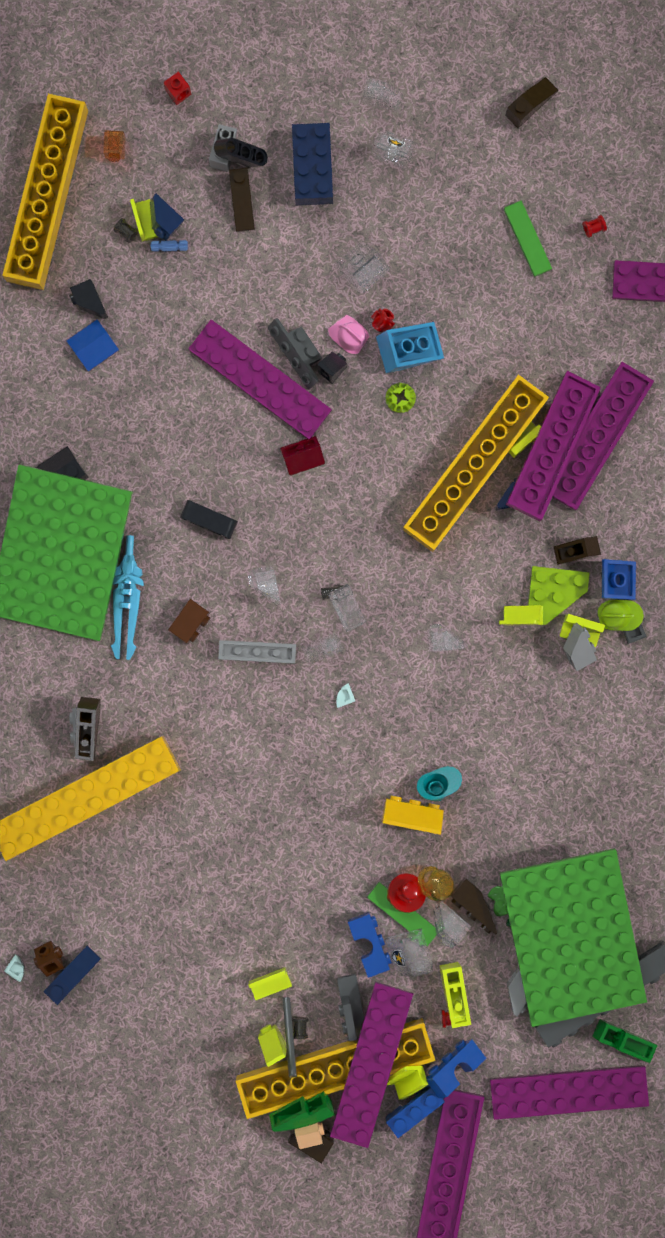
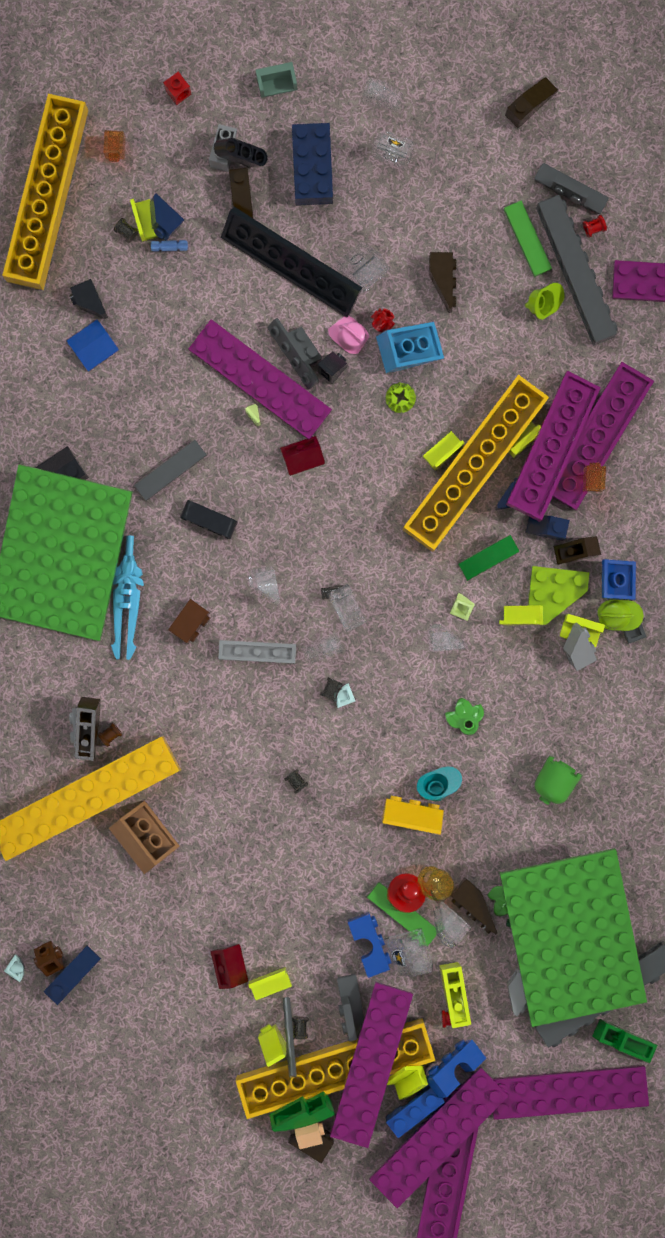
(110, 734): none -> reddish brown bush
(144, 837): none -> medium nougat slope
(170, 470): none -> dark grey tile
(229, 967): none -> dark red panel
(252, 412): none -> yellowish green slope
(276, 79): none -> sand green panel
(290, 262): none -> black plate
(296, 781): none -> clear smoke bush
(331, 689): none -> clear smoke bush
(438, 1137): none -> magenta plate
(441, 273): none -> dark brown slope
(443, 450): none -> neon yellow panel
(462, 607): none -> yellowish green slope
(465, 713): none -> bright green plate
(489, 557): none -> green slope
(546, 300): none -> lime piece
(548, 527): none -> dark blue slope
(556, 781): none -> bright green cylinder
(571, 188): none -> dark grey bracket
(576, 270): none -> dark grey brick
(594, 477): none -> clear orange brick

